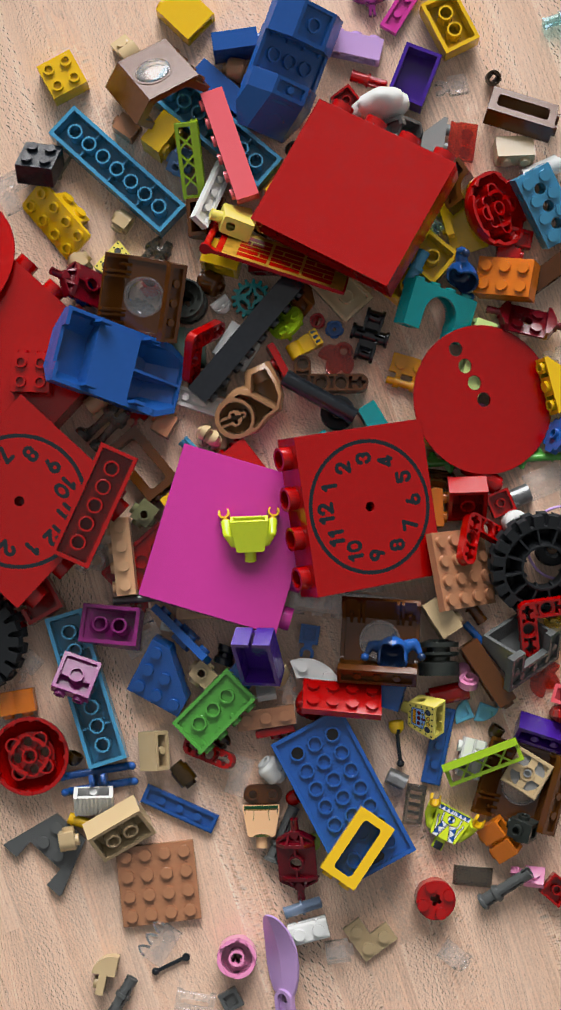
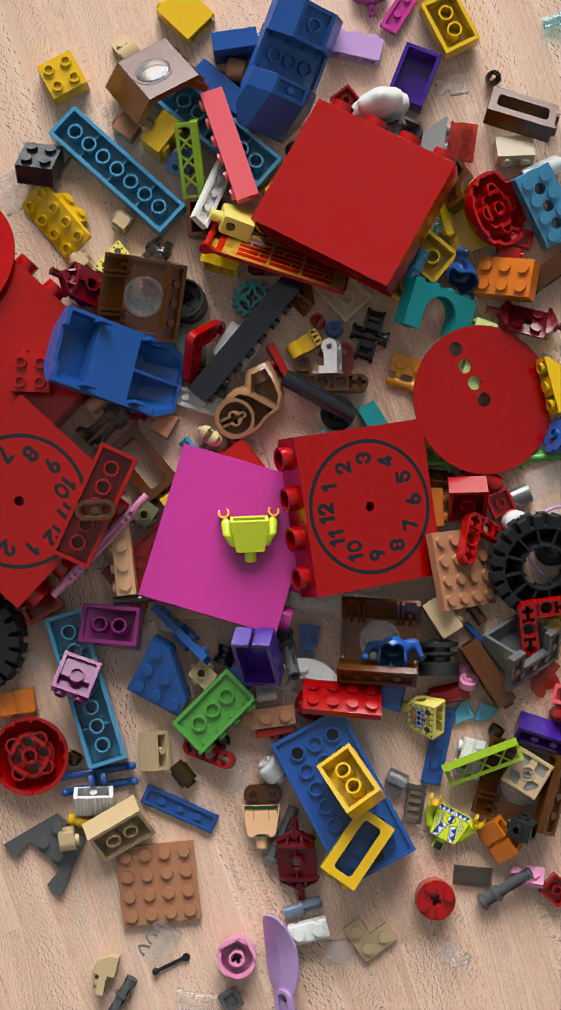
(95, 510): none -> reddish brown plate
(109, 535): none -> bright pink axle
(211, 282): reddish brown head -> none
(221, 305): white plate -> none
(288, 324): lime plate -> none
(288, 646): none -> dark grey pin
(292, 798): red hinge -> none
(332, 357): none -> white leg
(351, 781): none -> yellow brick
(367, 80): red axle -> none
(396, 728): hinge -> none

